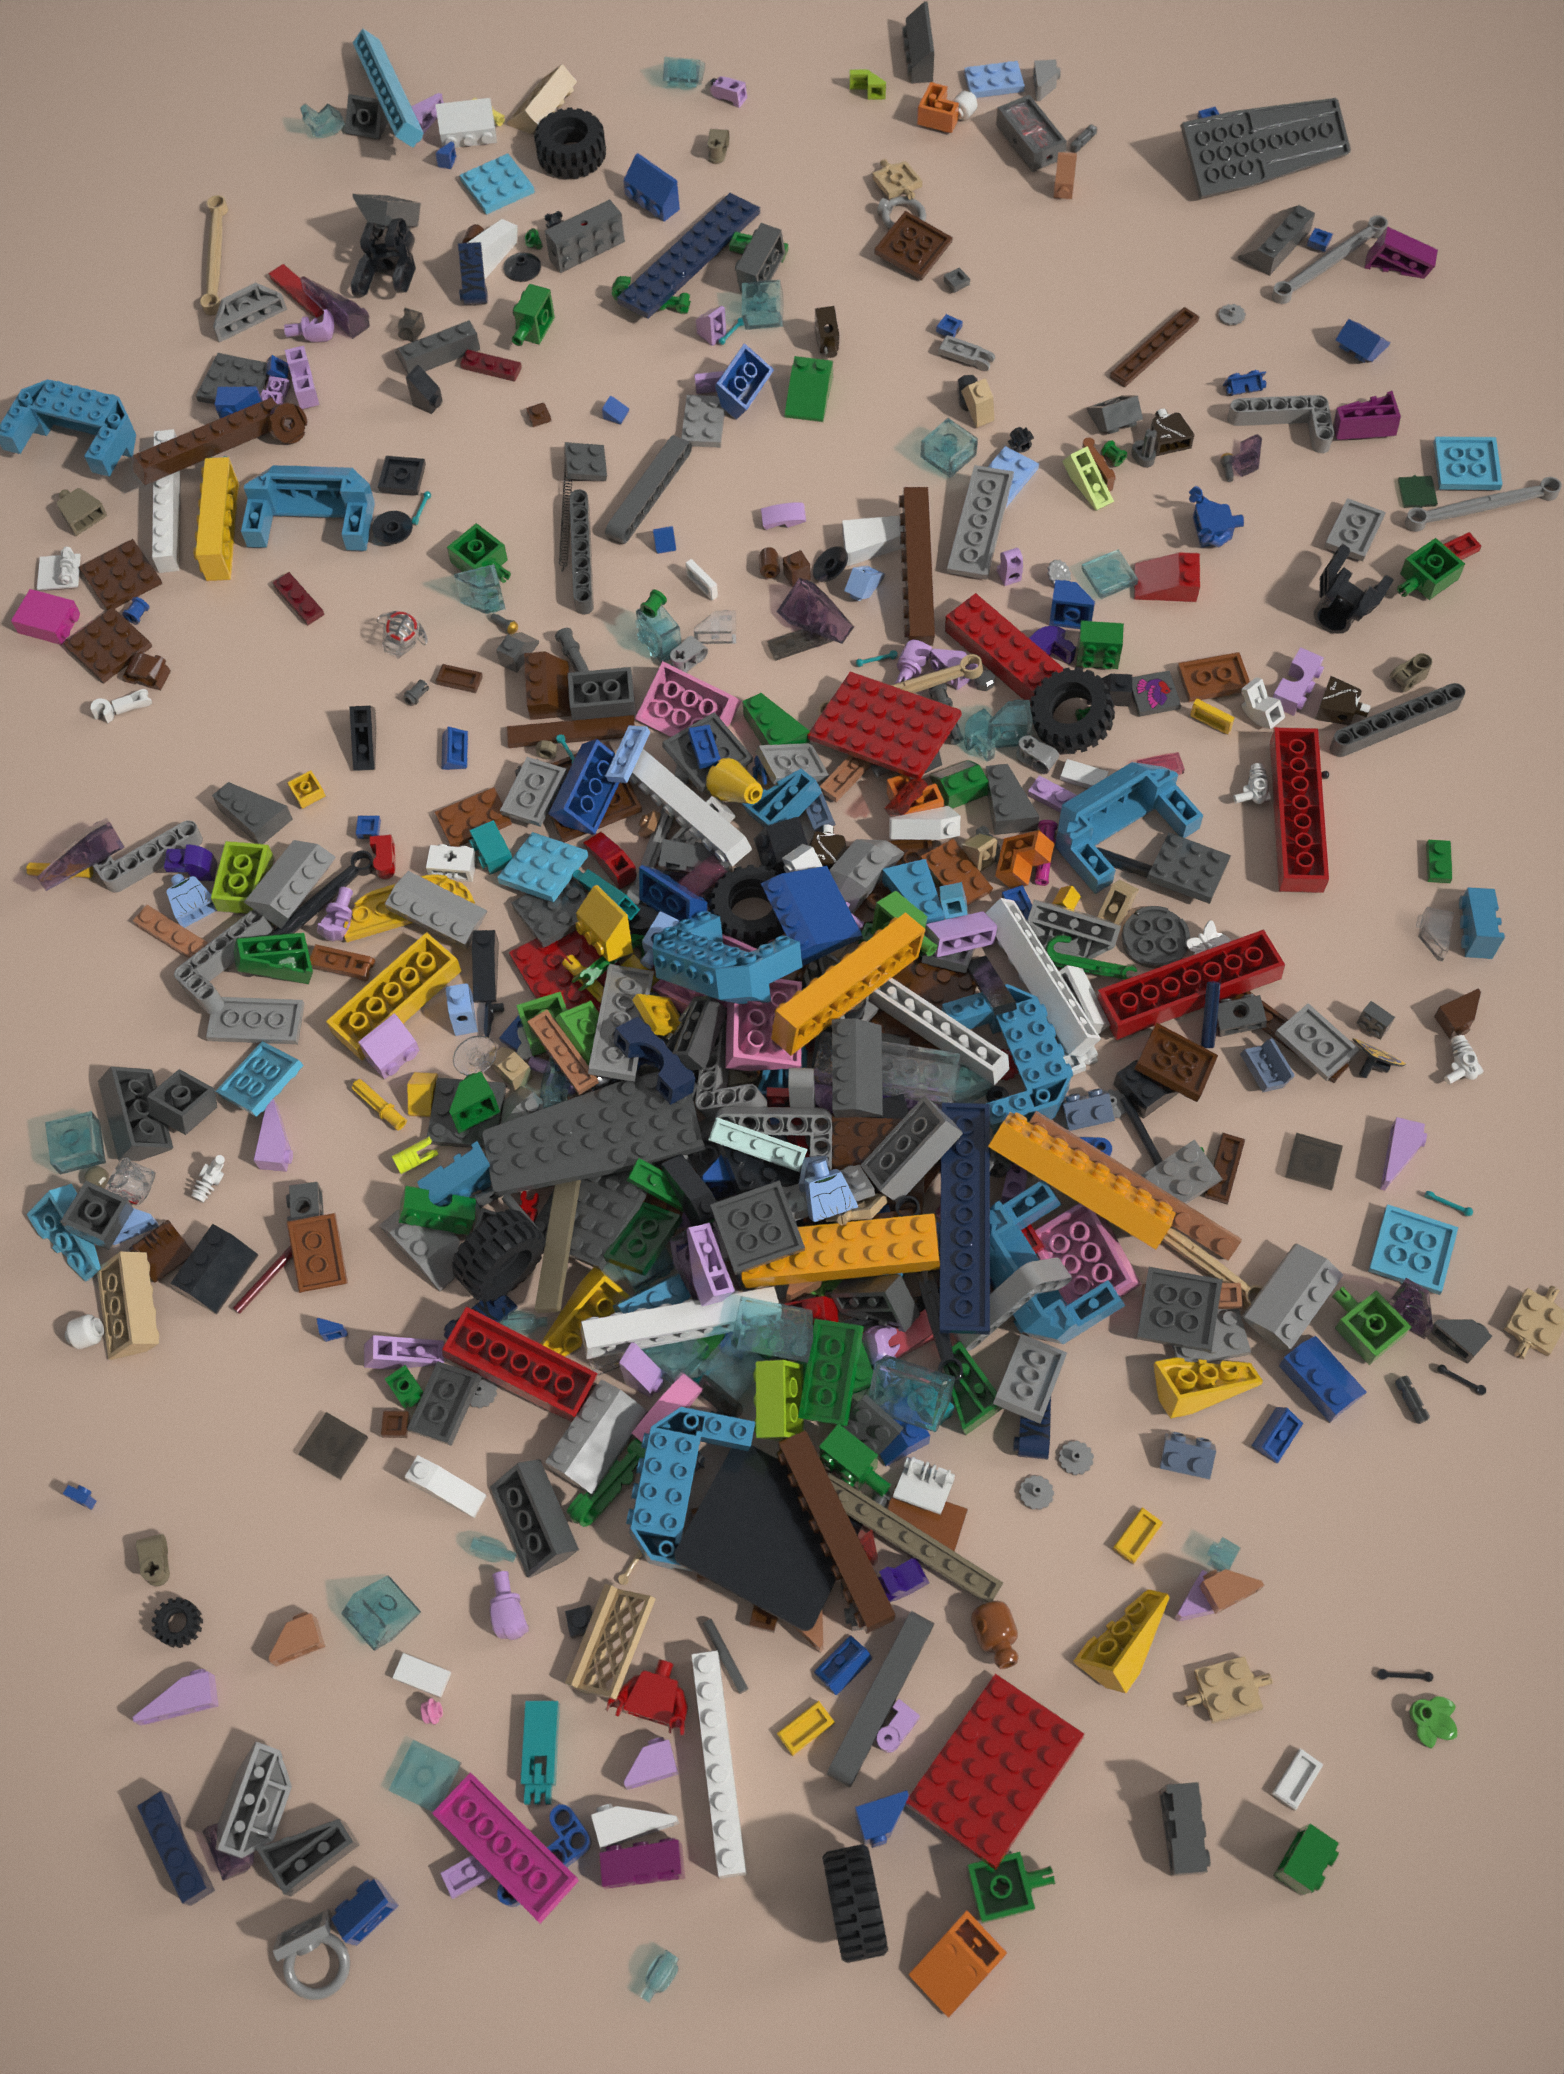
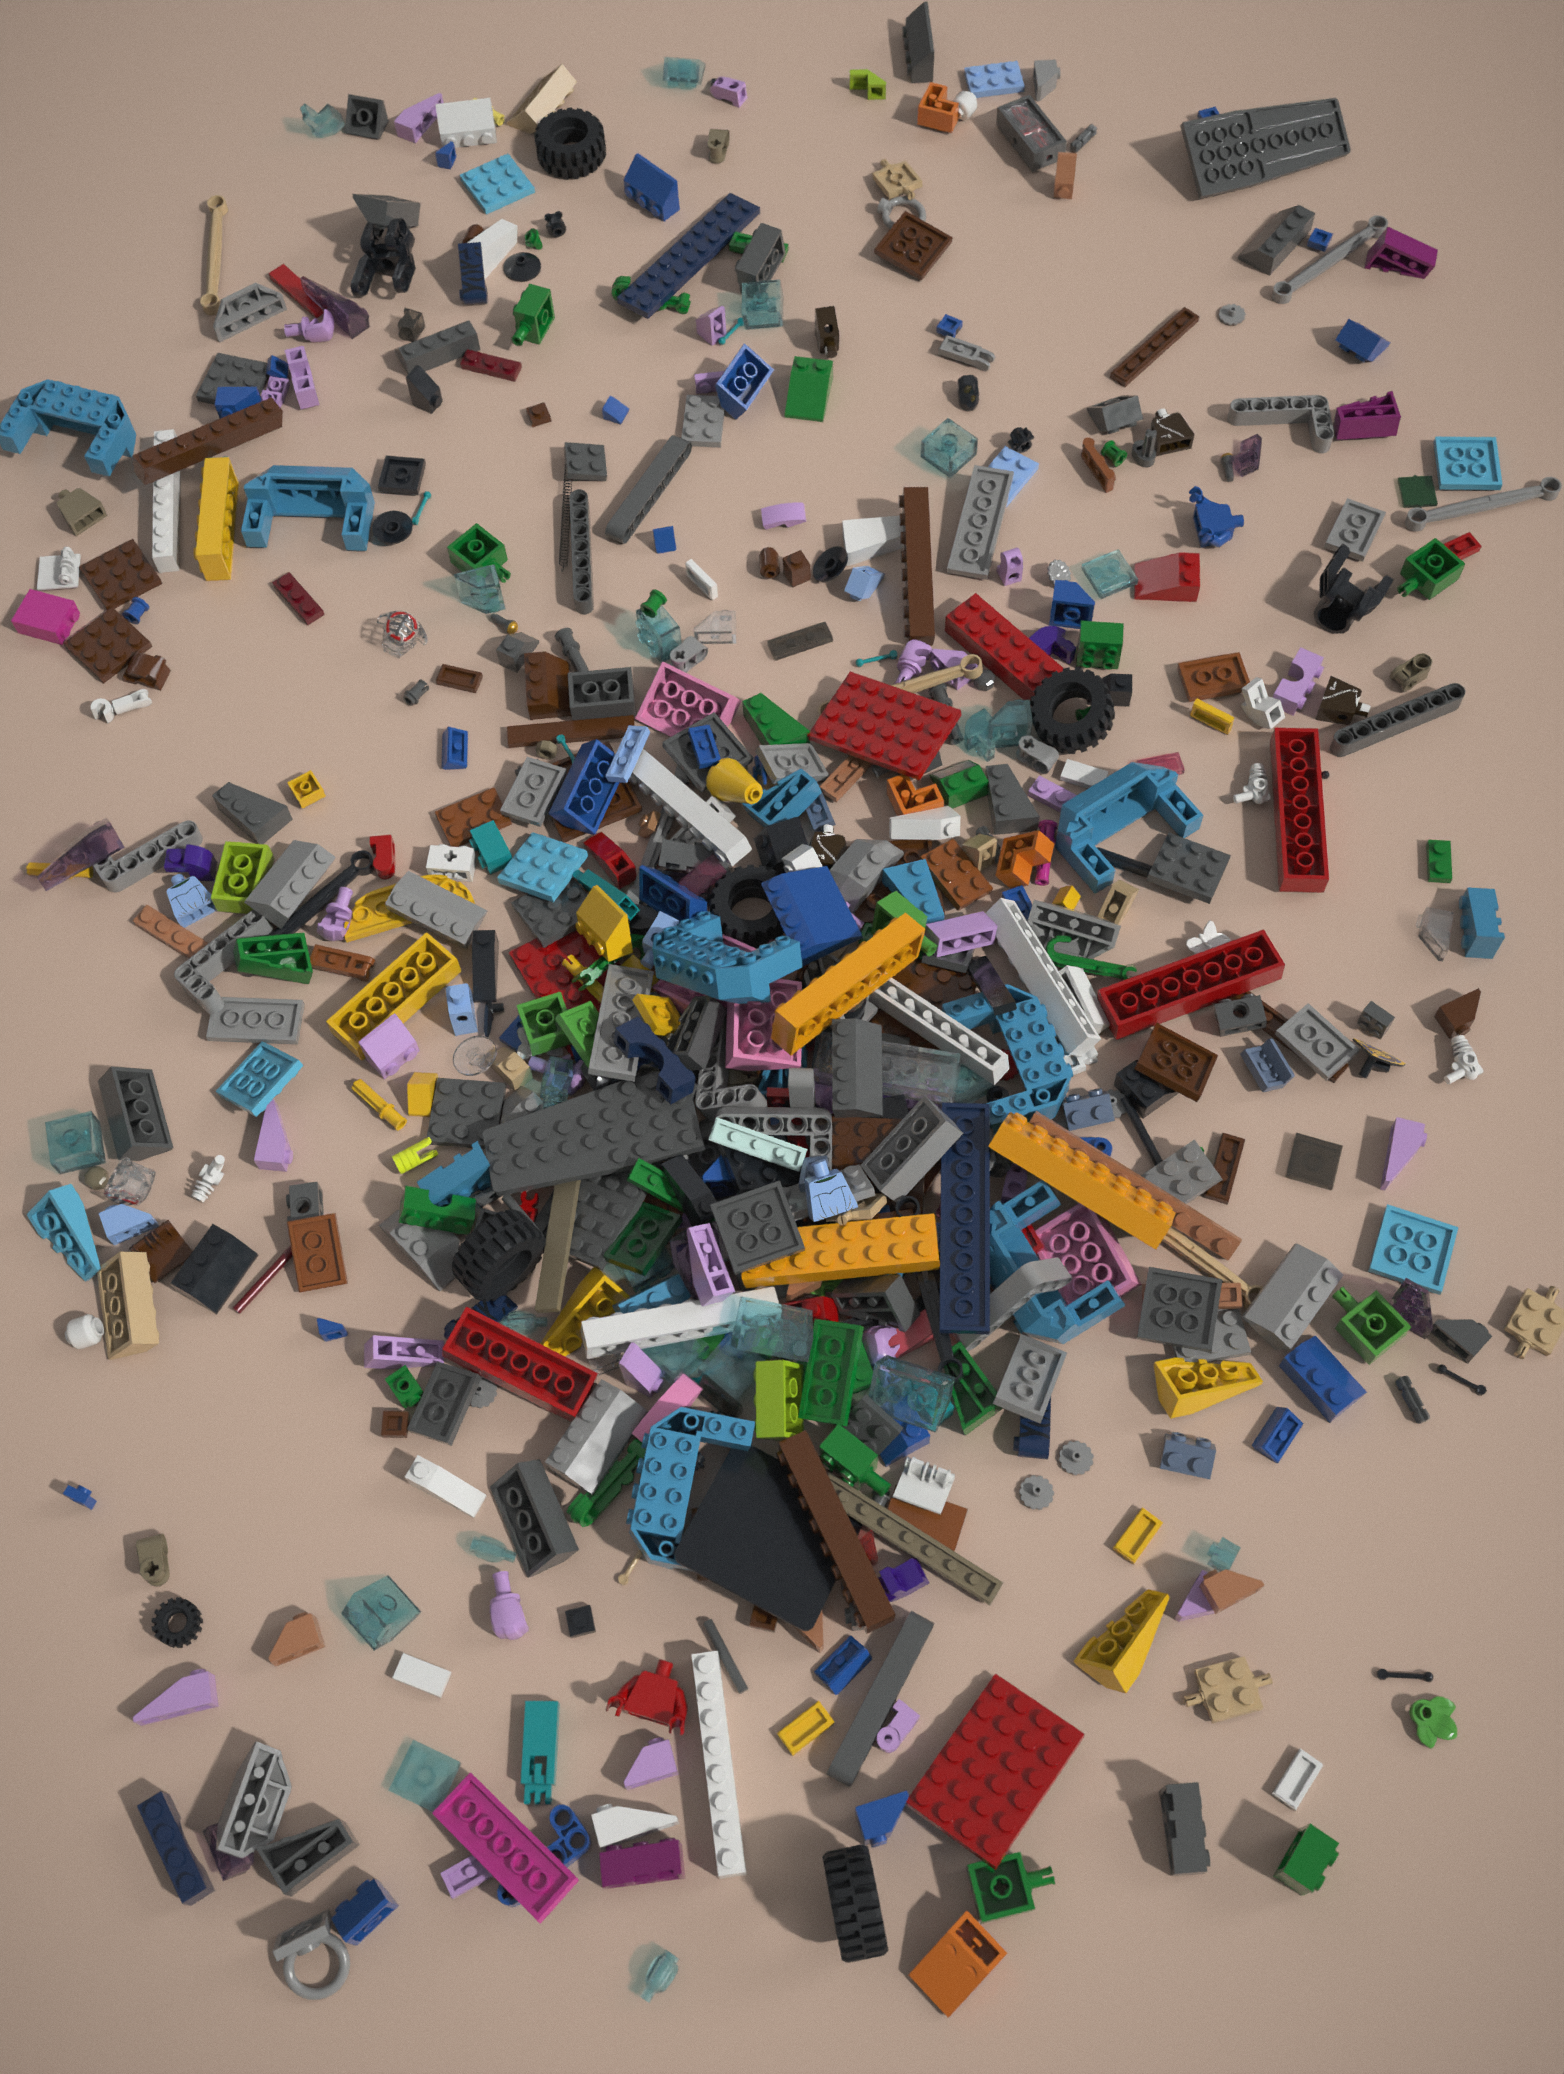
(97, 1215): dark grey brick -> none
(182, 1101): dark grey brick -> none
(297, 425): reddish brown plate -> none
(333, 1446): clear smoke tile -> none
(363, 737): black slope -> none
(368, 826): blue plate -> none
(388, 88): medium azure brick -> none
(431, 1711): bright pink plate -> none
(473, 1102): green slope -> none
(562, 1051): nougat plate -> none
(585, 236): dark grey brick -> none
(600, 1638): tan fence -> none
(815, 612): clear purple wedge -> none
(906, 796): clear red plate -> none
(953, 900): medium azure brick -> none
(956, 280): dark grey plate -> none
(979, 402): tan slope -> none
(996, 1632): dark orange piece -> none
(1088, 478): yellowish green slope -> none
(1154, 693): dark grey tile -> none
(1155, 937): dark grey tile -> none
(1210, 1014): dark blue axle -> none
(1237, 382): blue hinge -> none
(1431, 1196): teal hinge -> none

